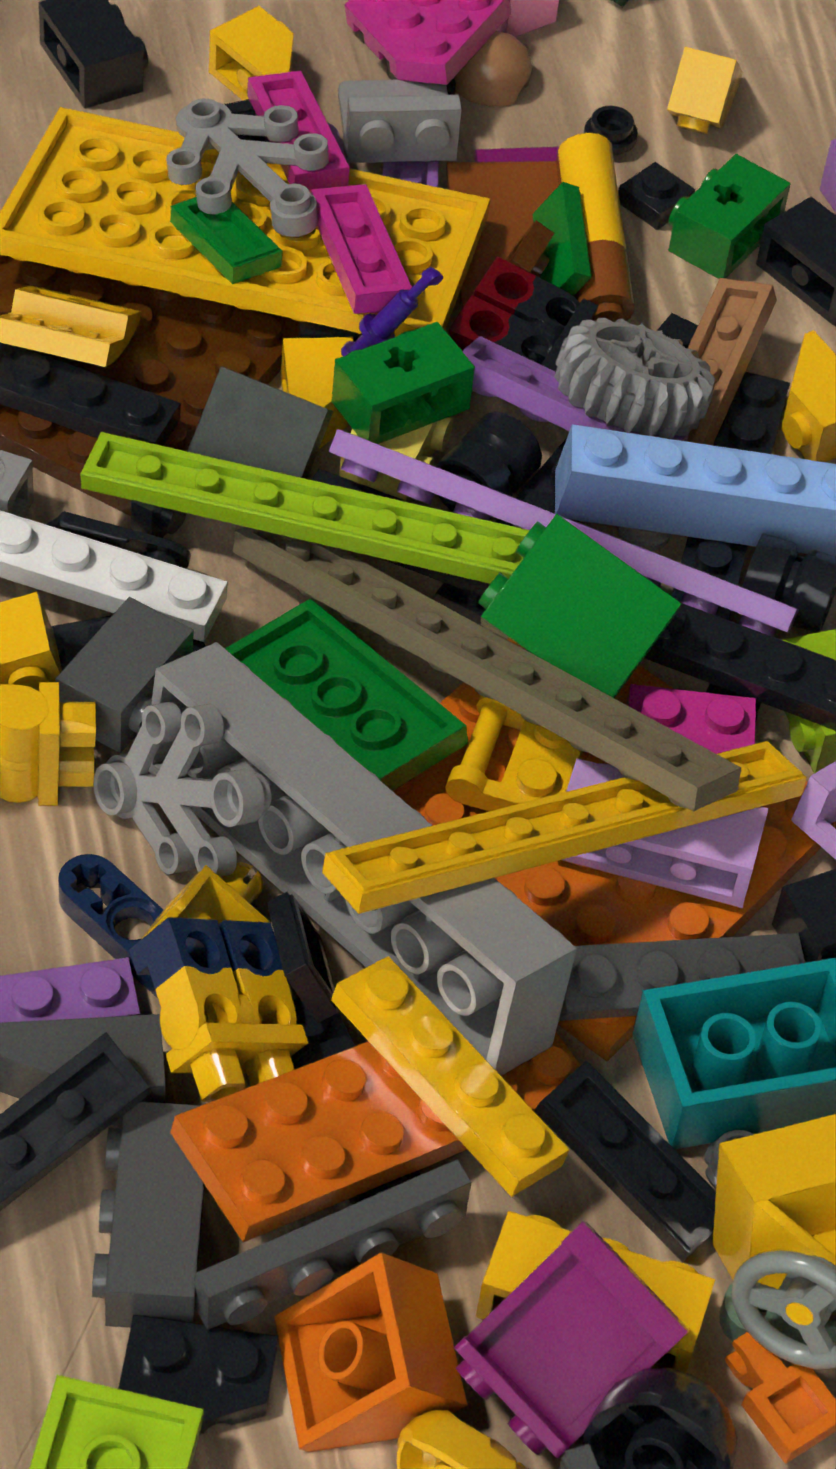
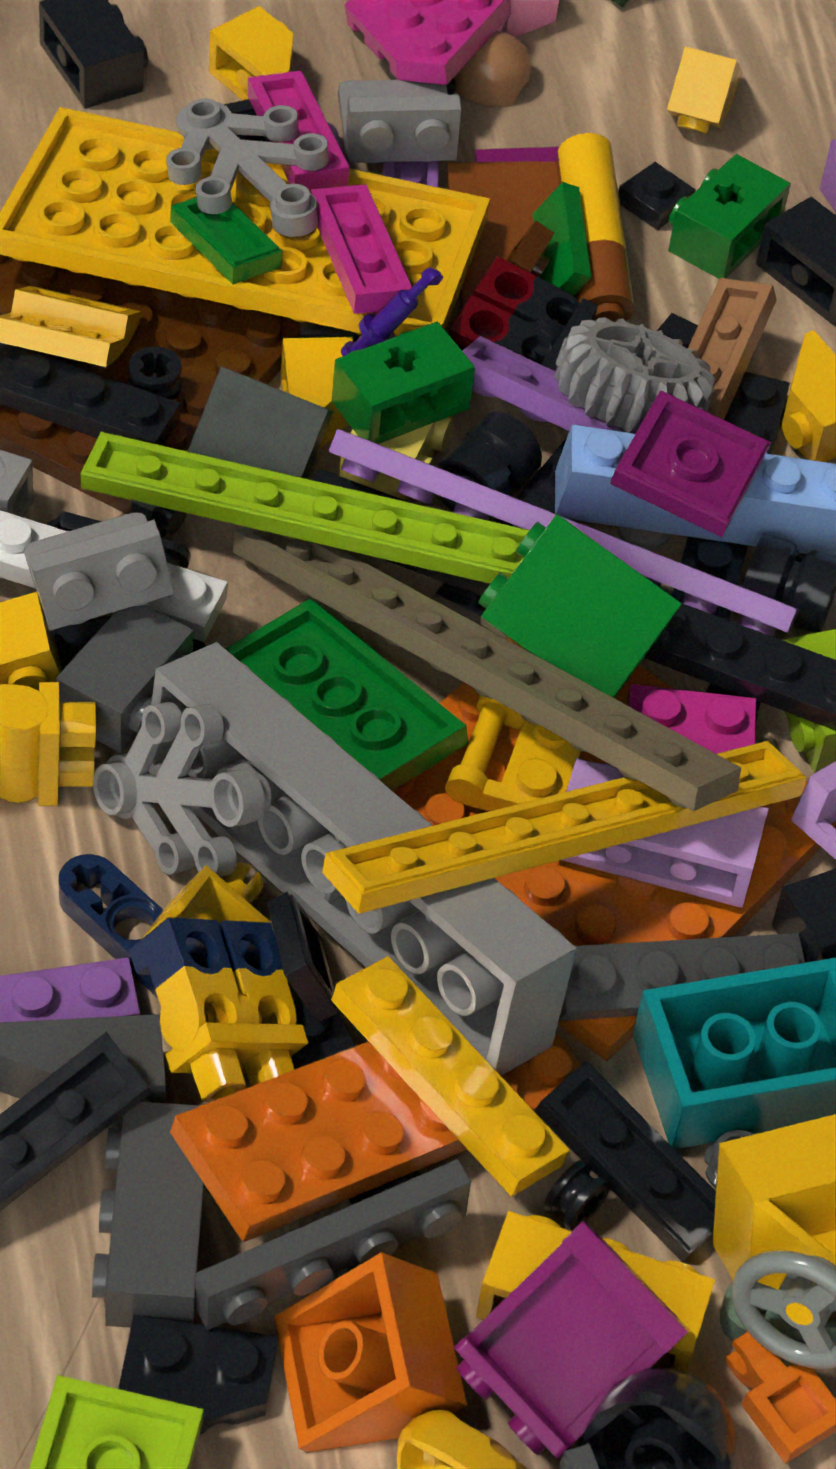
(98, 569): none -> light grey bracket
(156, 361): none -> black bush
(577, 1195): none -> black bush
(615, 125): black plate -> none
(690, 463): none -> magenta tile

